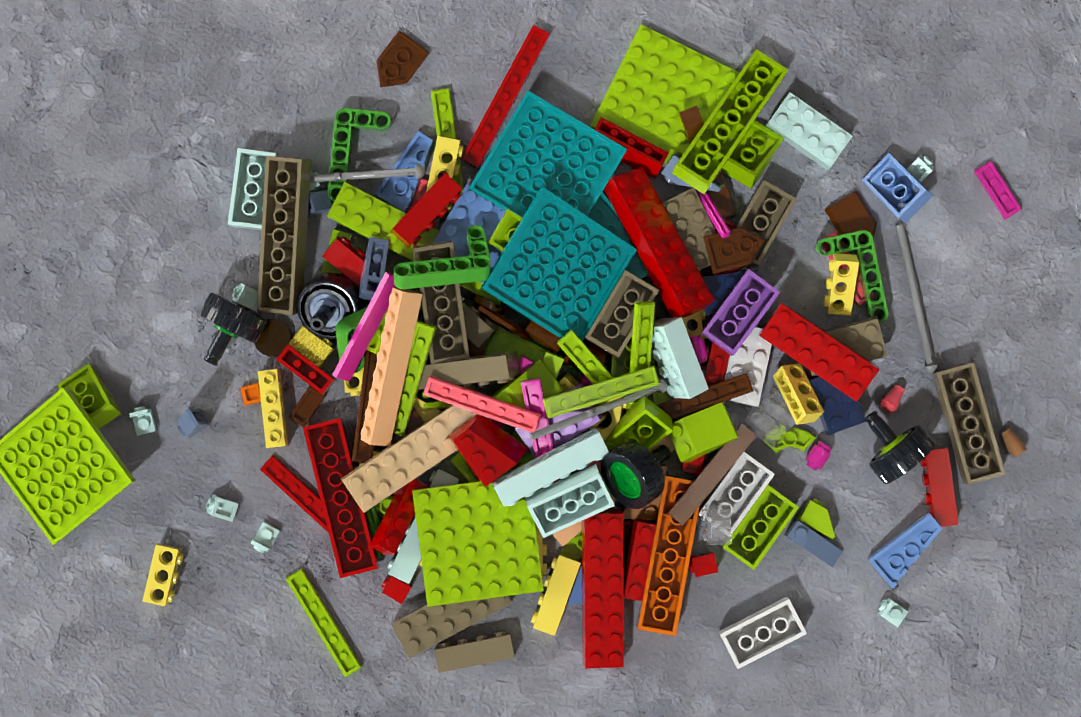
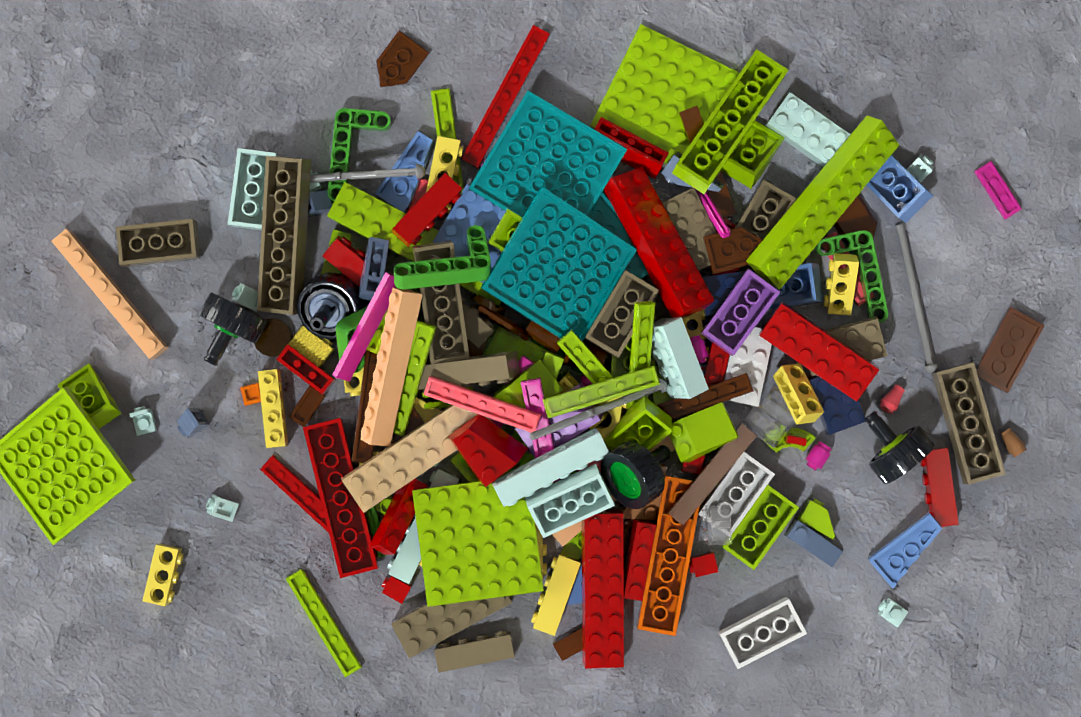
(110, 294): none -> light nougat brick
(158, 242): none -> dark tan brick
(265, 537): light aqua bracket -> none
(569, 645): none -> reddish brown tile
(795, 440): none -> red tile
(801, 288): none -> medium blue slope
(823, 202): none -> lime brick
(1008, 350): none -> reddish brown plate

